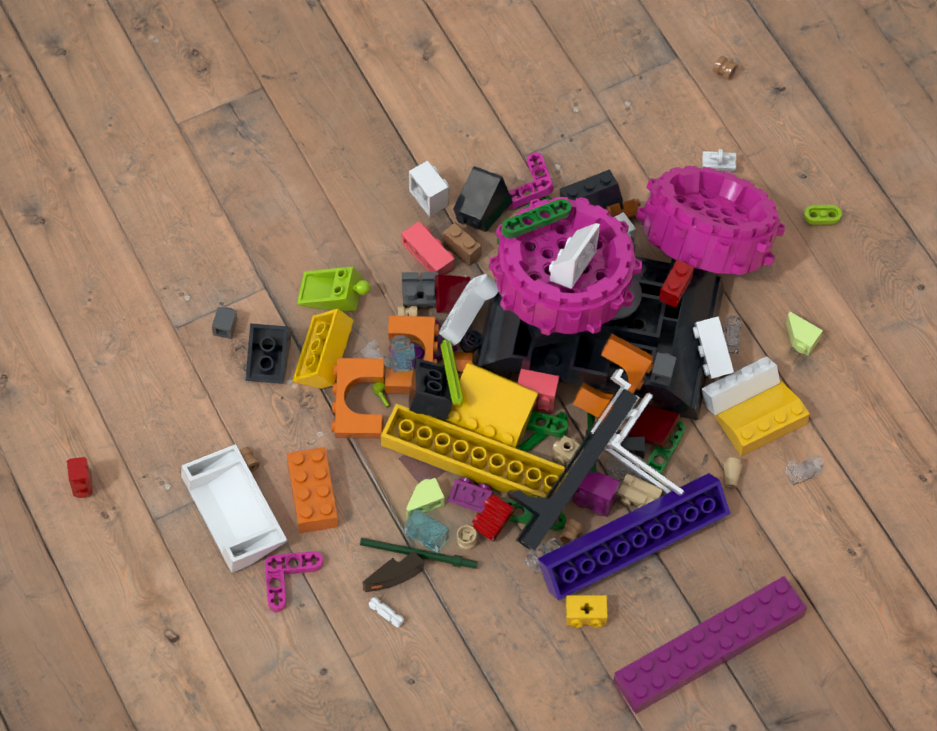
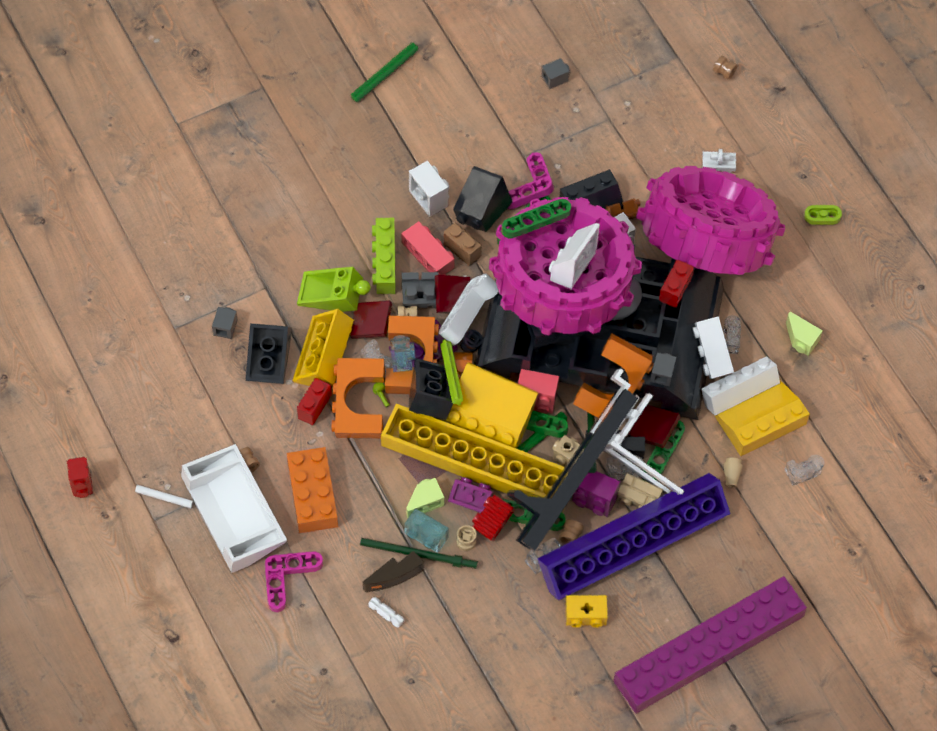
(164, 496): none -> white bar
(314, 401): none -> red brick
(371, 319): none -> dark red tile
(384, 72): none -> green axle
(385, 255): none -> lime brick
(555, 73): none -> dark grey brick

